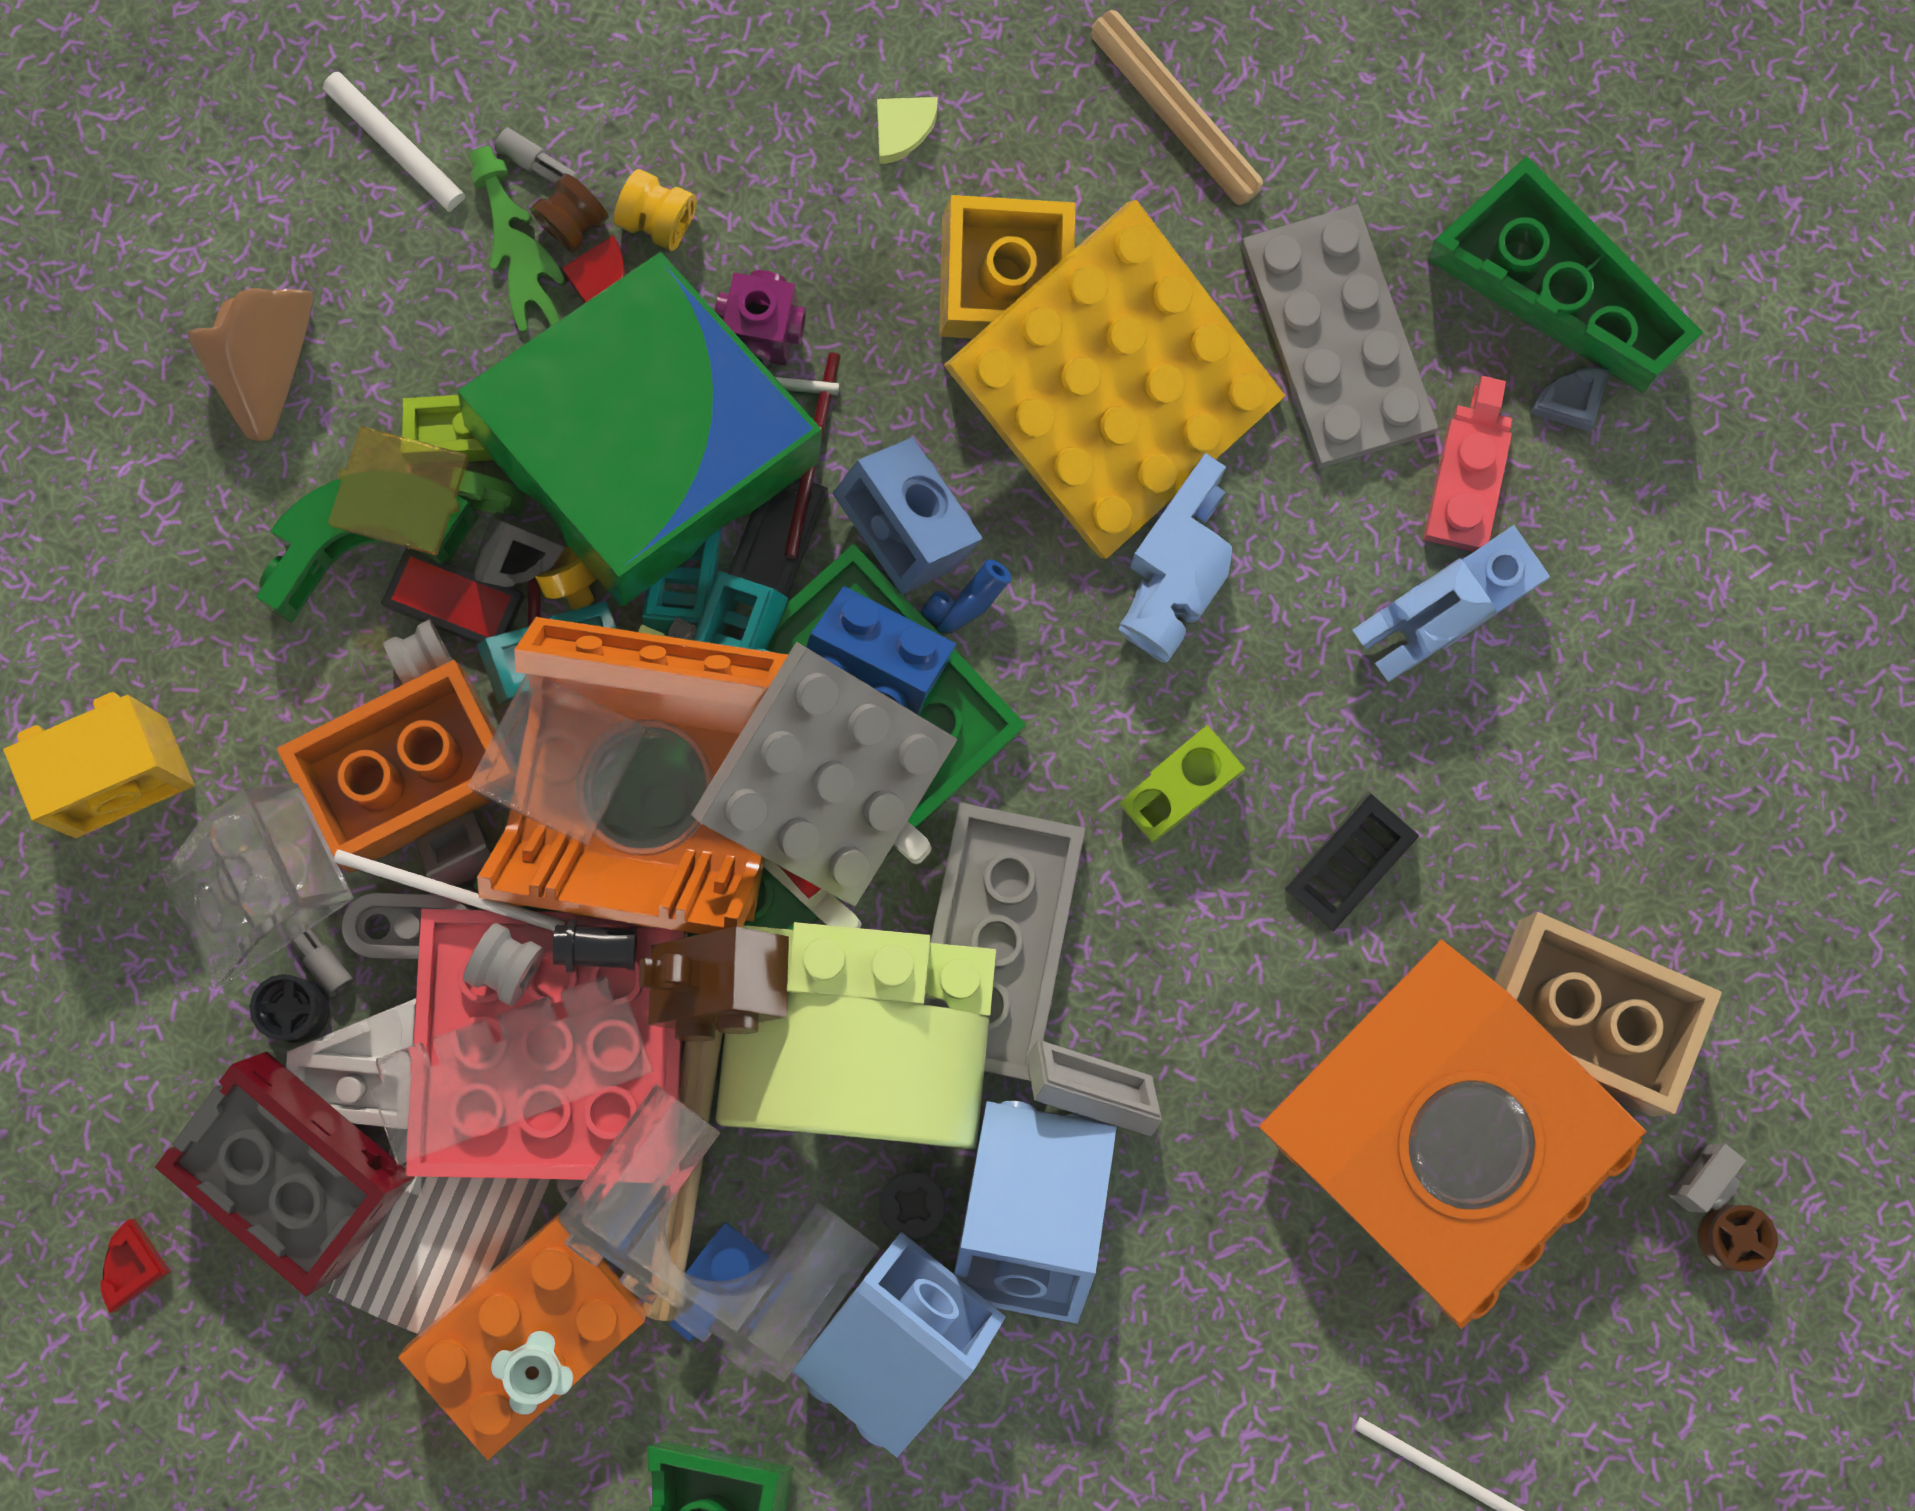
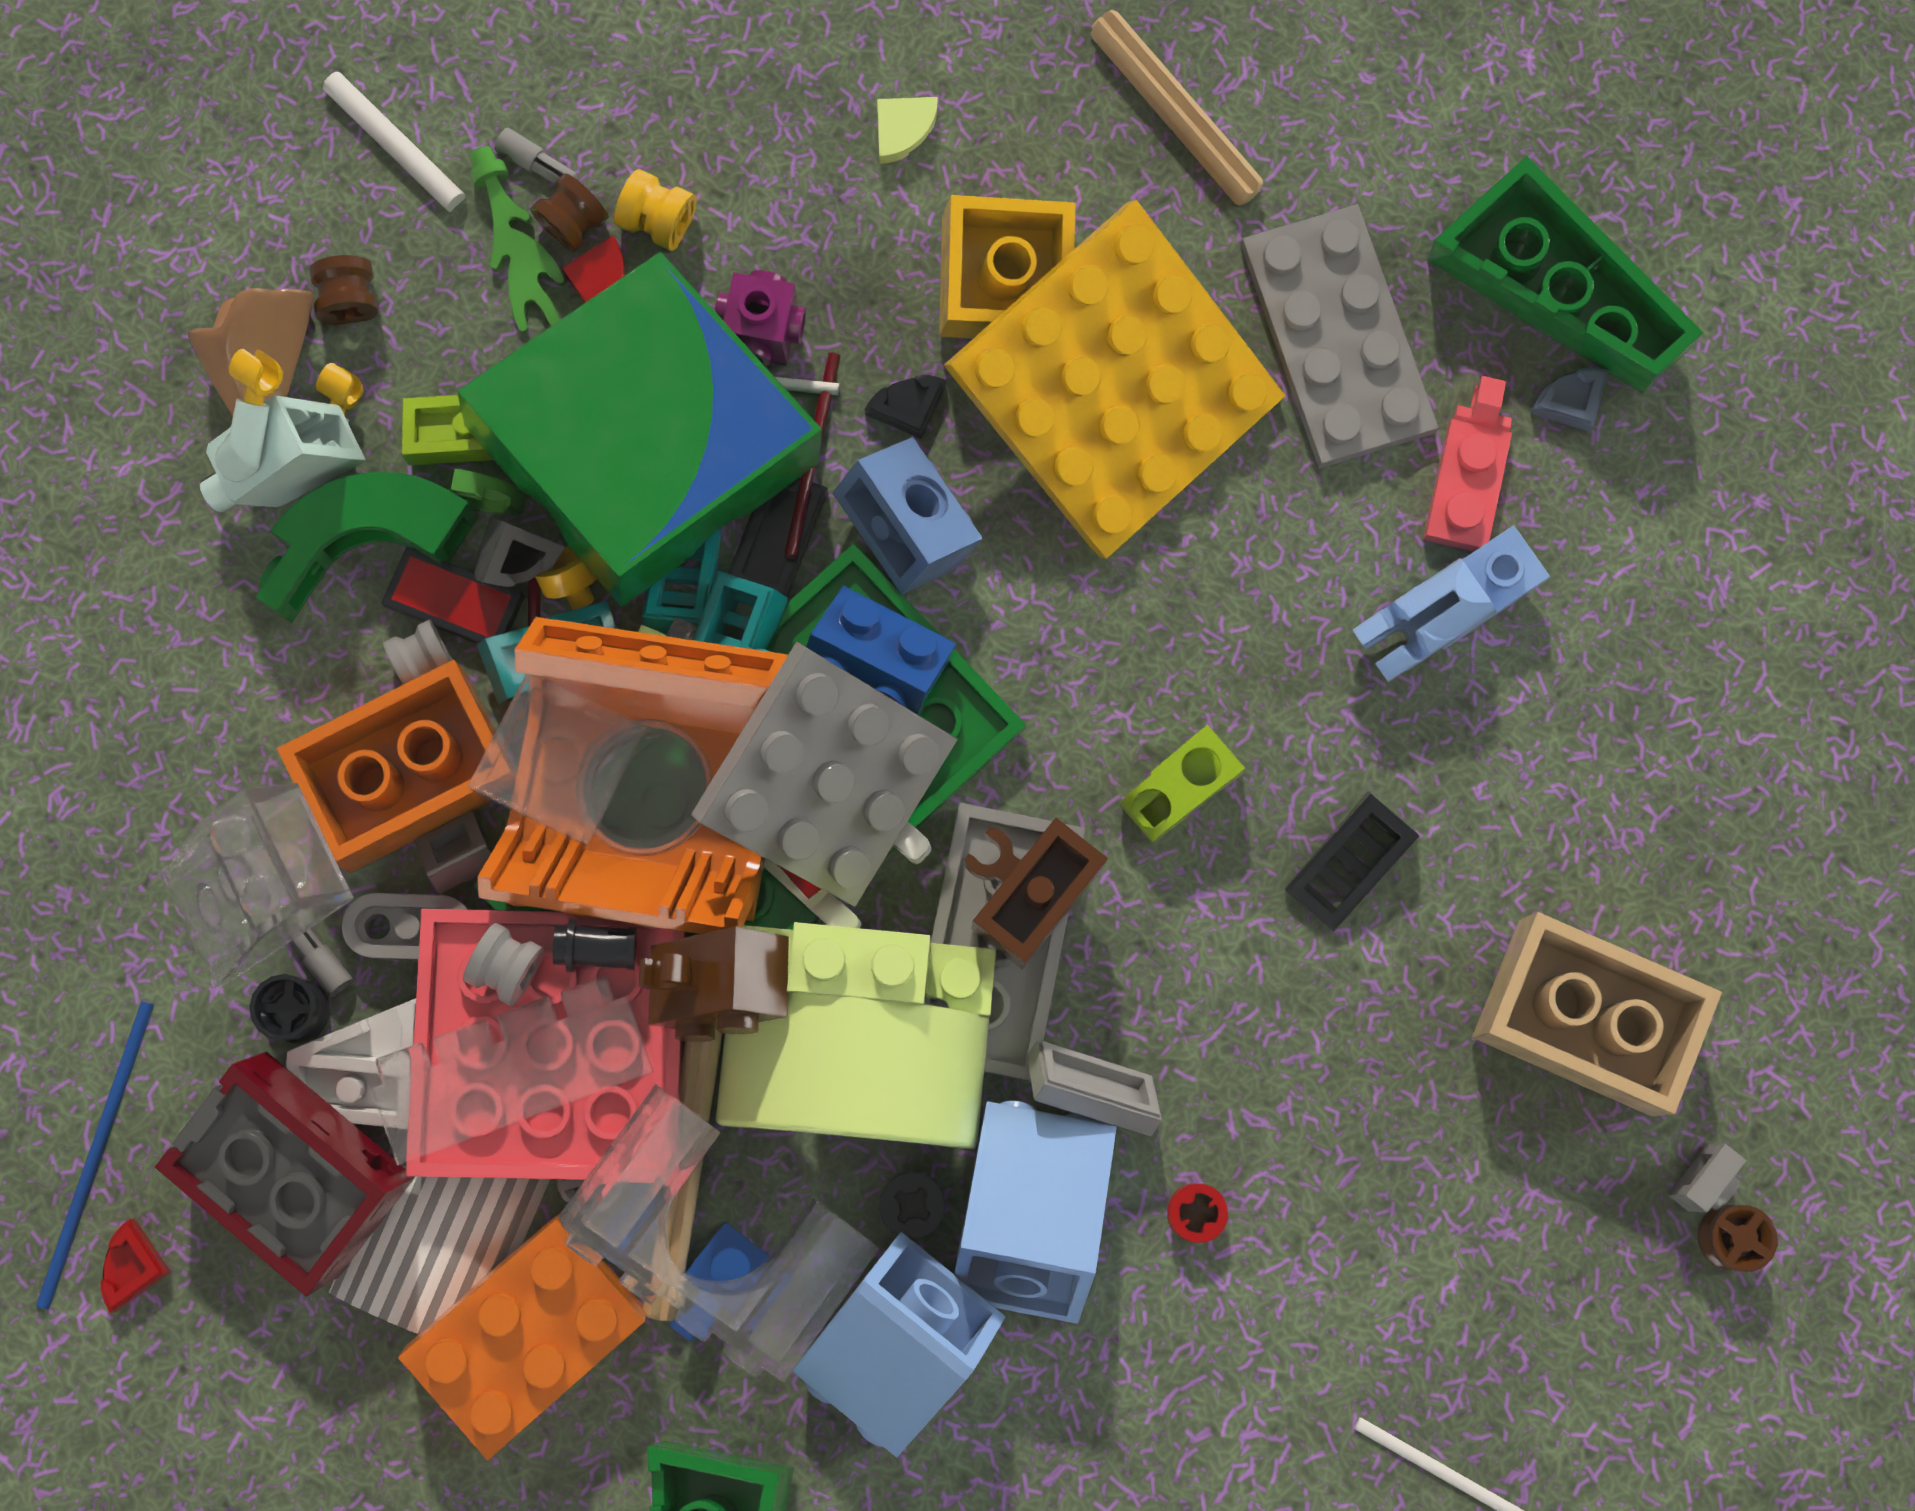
(94, 1155): none -> blue piece
(98, 766): yellow container -> none
(281, 444): none -> light aqua torso
(343, 289): none -> reddish brown wheel
(398, 490): clear yellow piece -> none
(446, 890): white axle -> none
(528, 1392): light aqua plate -> none
(907, 403): none -> black tile
(970, 603): blue arm -> none
(1033, 890): none -> reddish brown brick
(1182, 565): light blue plate -> none
(1208, 1230): none -> red bush
(1455, 1132): orange panel -> none

